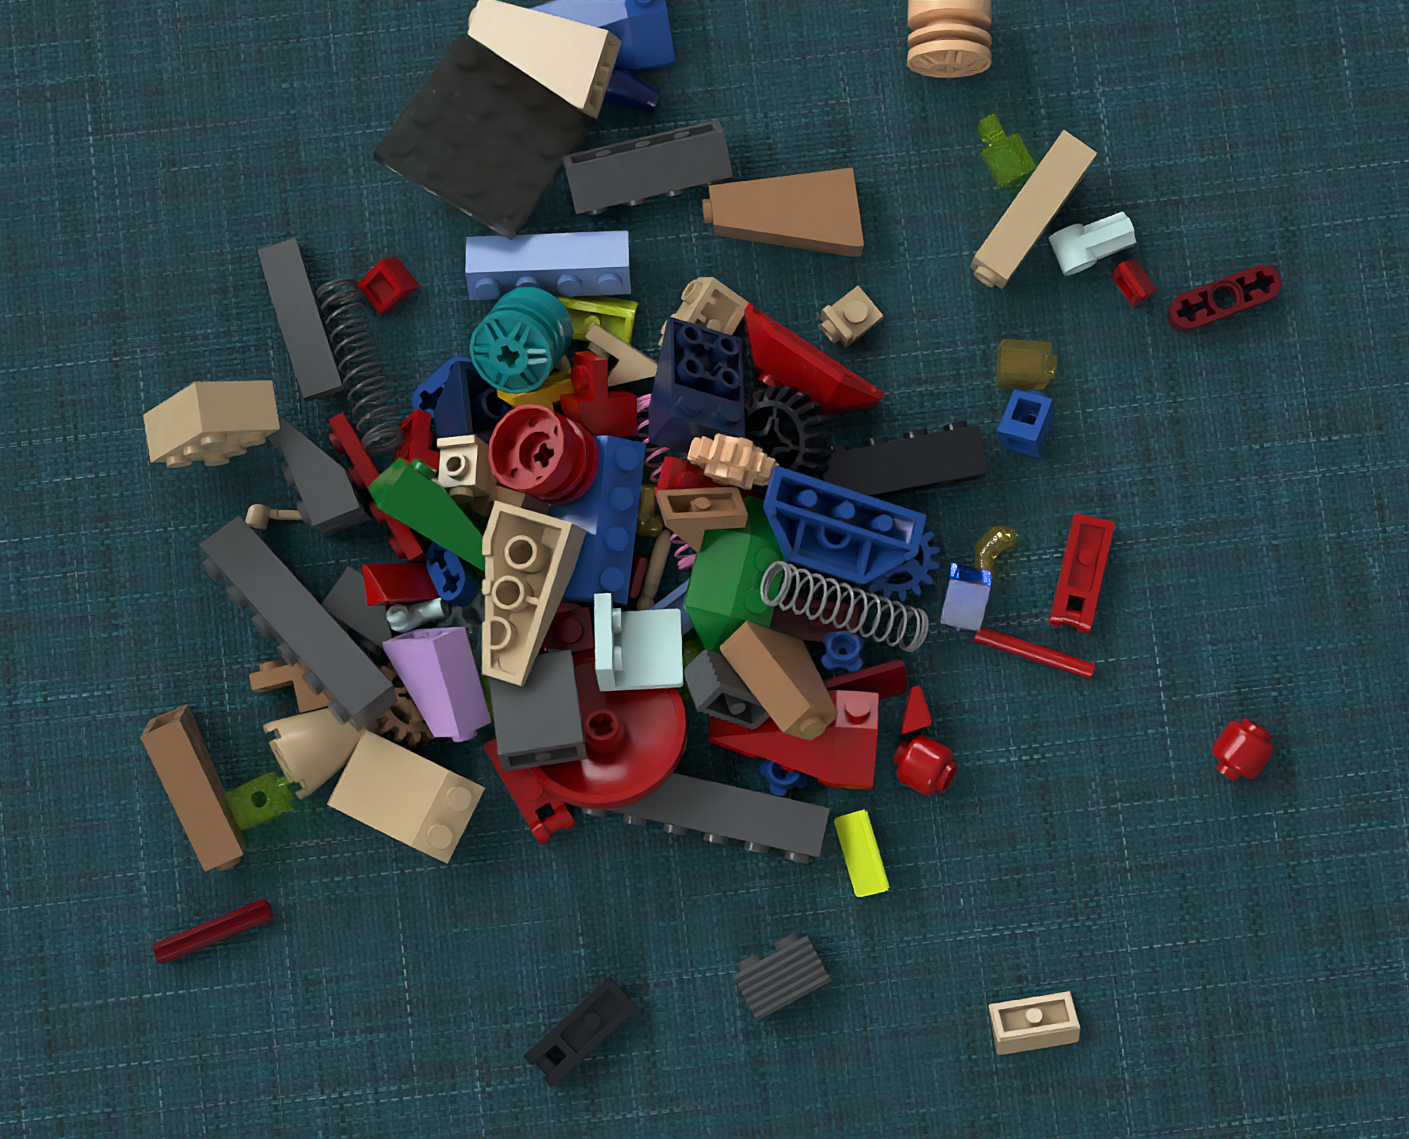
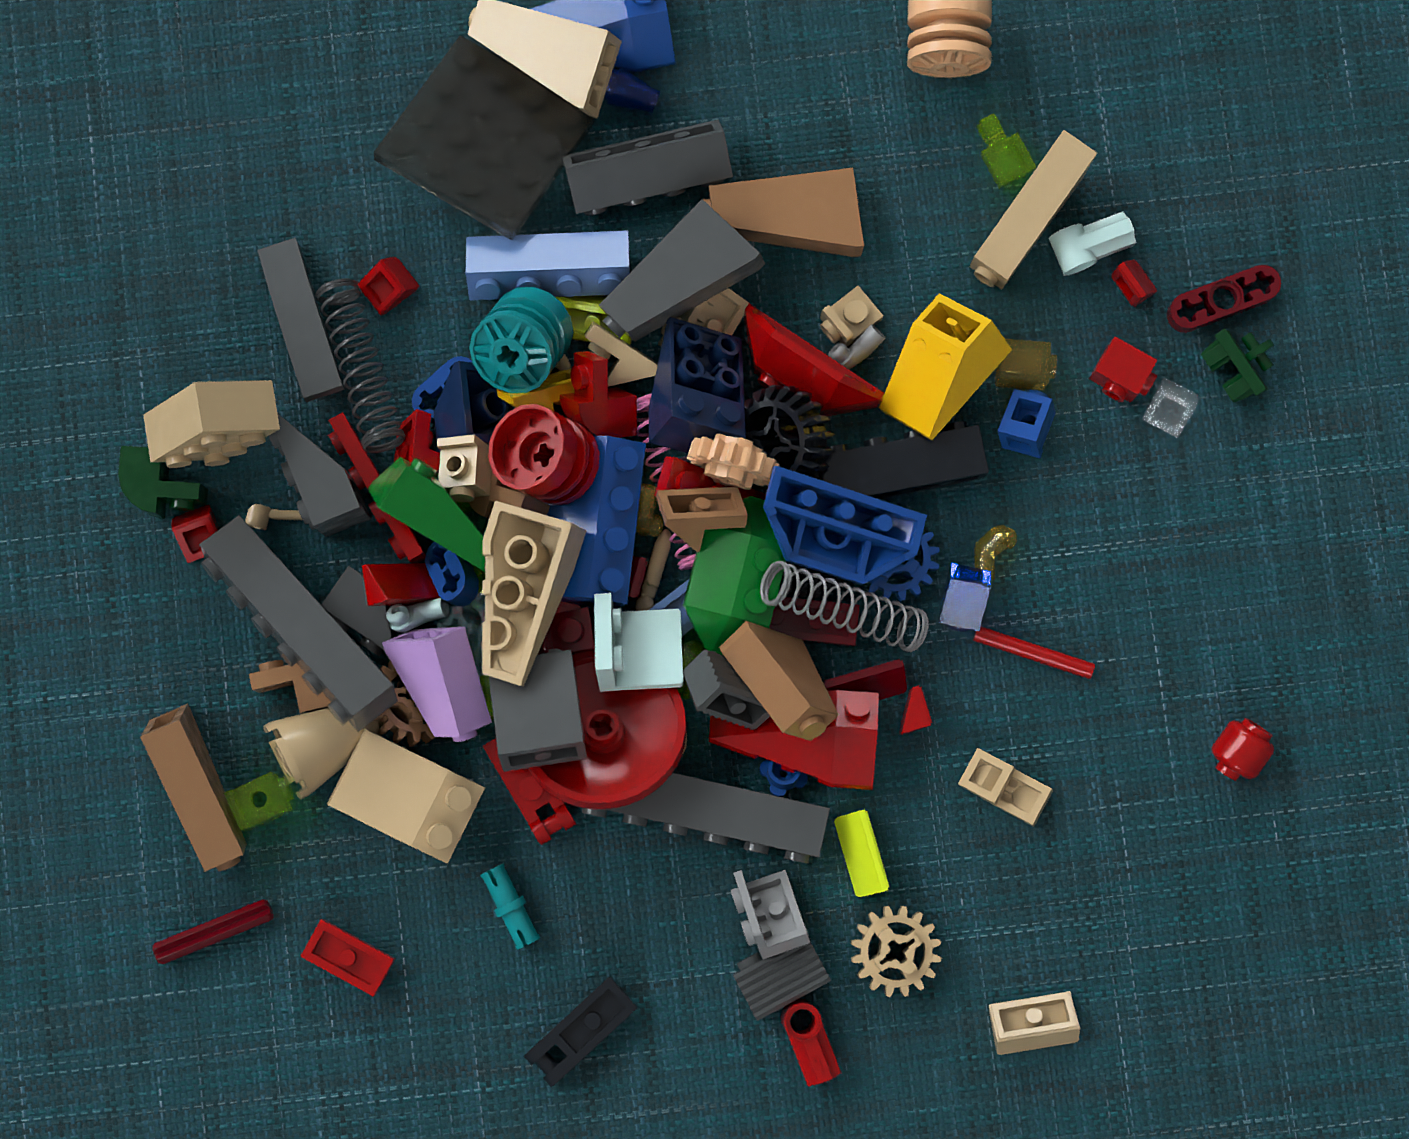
(148, 485): none -> dark green brick
(193, 529): none -> red slope
(348, 957): none -> red plate
(510, 906): none -> teal pin
(680, 273): none -> dark grey slope
(771, 912): none -> light grey bracket
(811, 1045): none -> red piece
(842, 641): blue plate -> none
(859, 350): none -> light grey arm
(906, 966): none -> tan gear
(925, 765): red head -> none
(942, 365): none -> yellow slope
(1005, 787): none -> tan slope
(1081, 571): red plate -> none
(1124, 371): none -> red brick
(1171, 407): none -> clear slope
(1227, 349): none -> dark green hips

